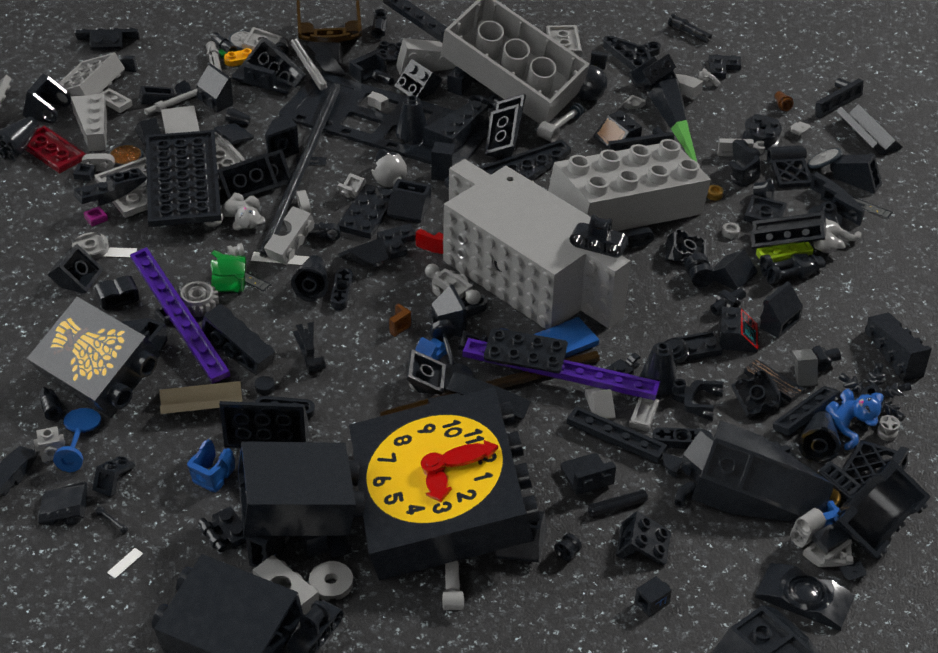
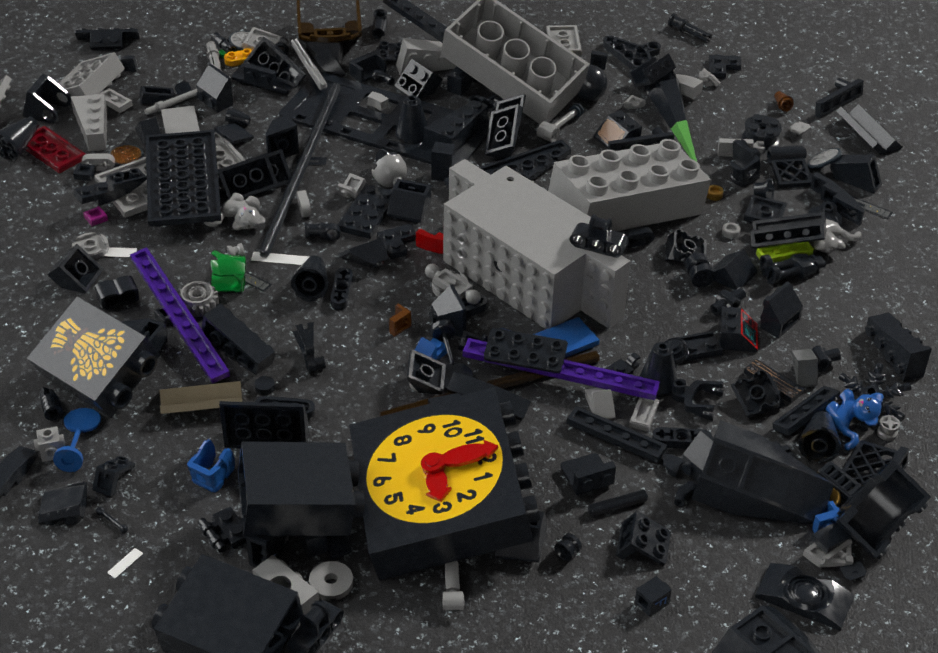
(284, 247): light grey arch -> none
(806, 526): light grey beam -> none

